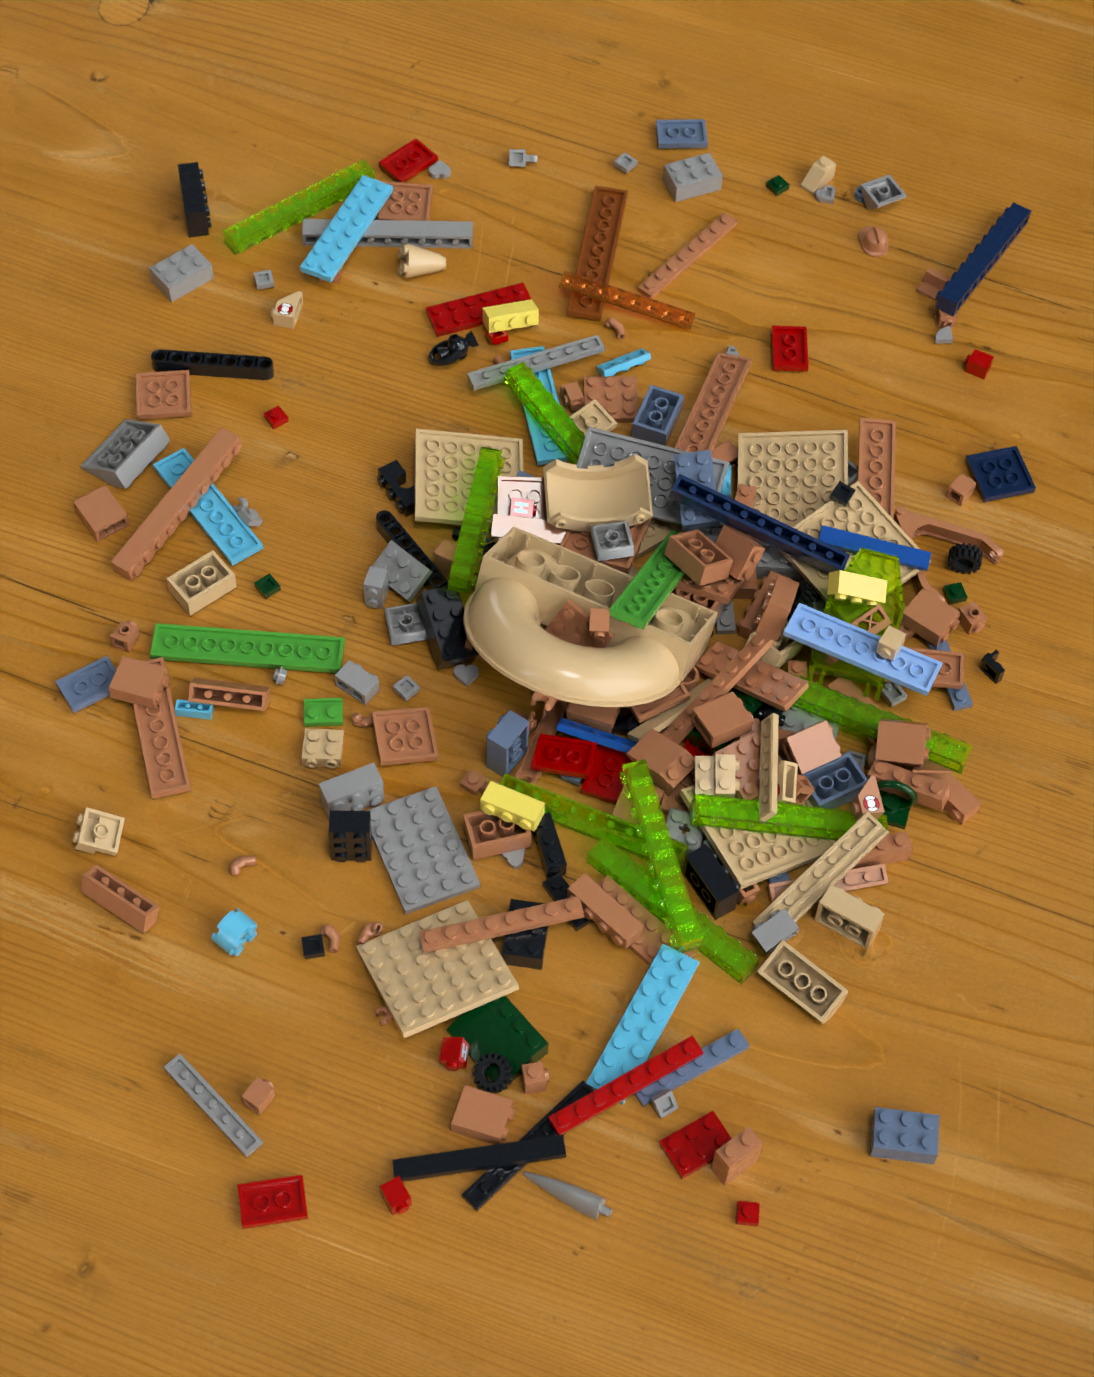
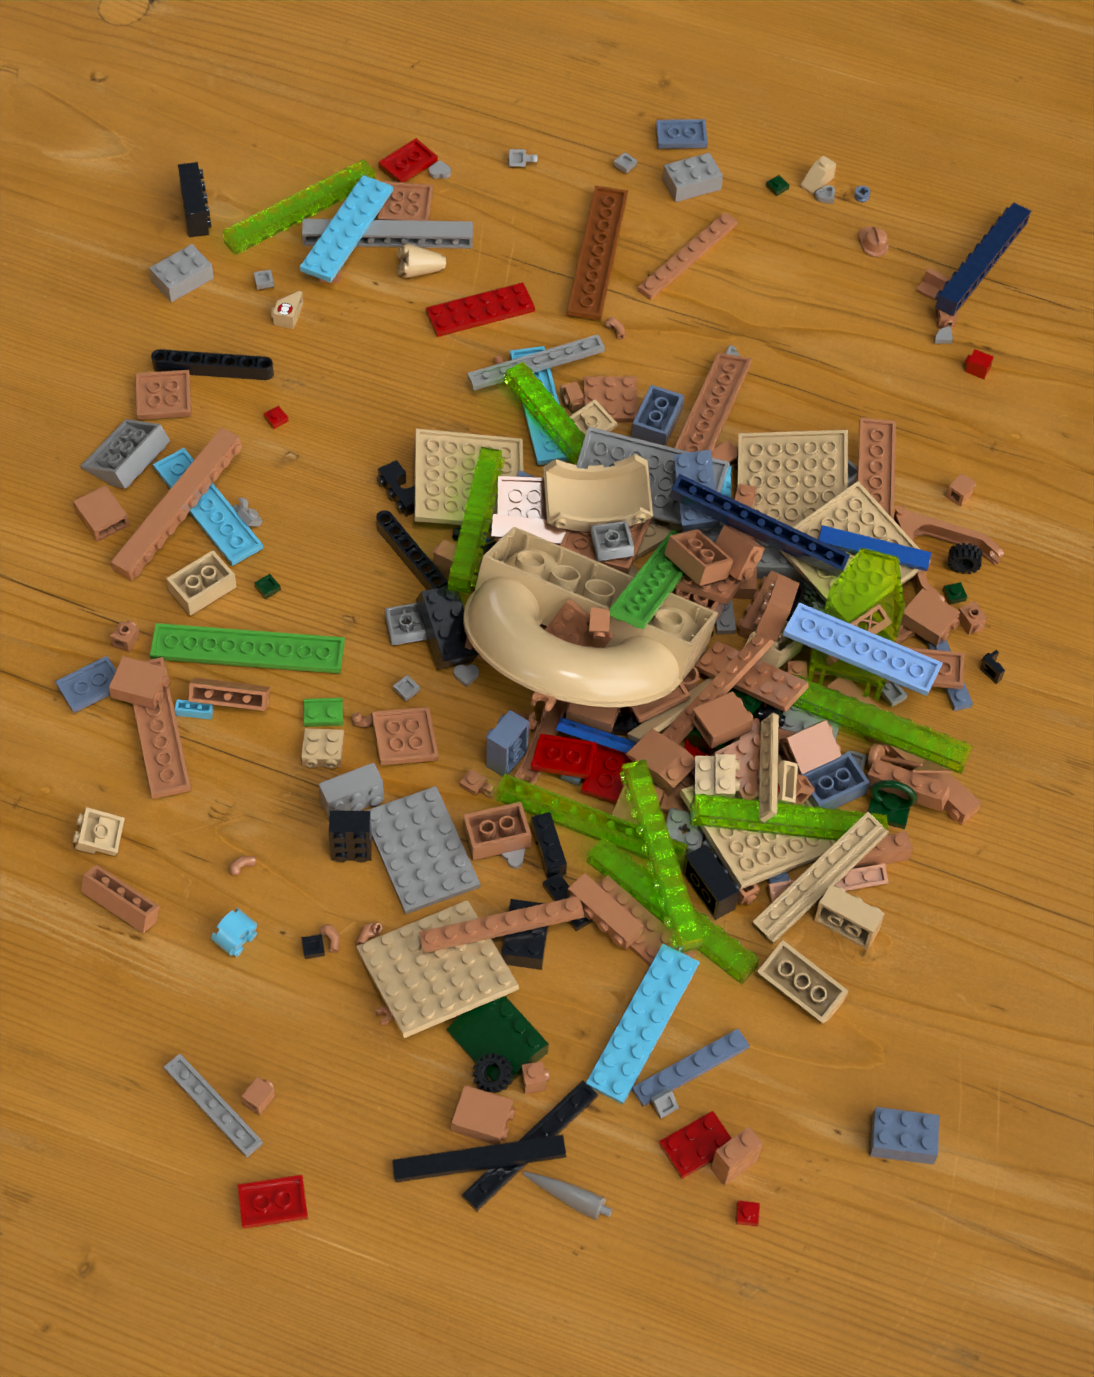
(280, 675): light grey plate -> none
(357, 682): light grey brick -> none
(376, 587): light grey brick -> none
(396, 1196): red brick -> none
(405, 572): light grey plate -> none
(452, 349): black piece -> none
(454, 1053): red brick -> none
(496, 337): red plate -> none
(510, 316): light yellow brick -> none
(512, 806): light yellow brick -> none
(522, 508): brick -> none
(623, 363): medium azure plate -> none
(625, 1086): red plate -> none
(627, 300): clear orange plate -> none
(772, 932): light grey brick -> none
(789, 348): red plate -> none
(842, 494): black plate -> none
(857, 588): light yellow brick -> none
(867, 800): nougat slope -> none
(881, 192): light grey slope -> none
(890, 643): tan brick -> none
(902, 741): nougat brick -> none
(1000, 473): dark blue plate -> none

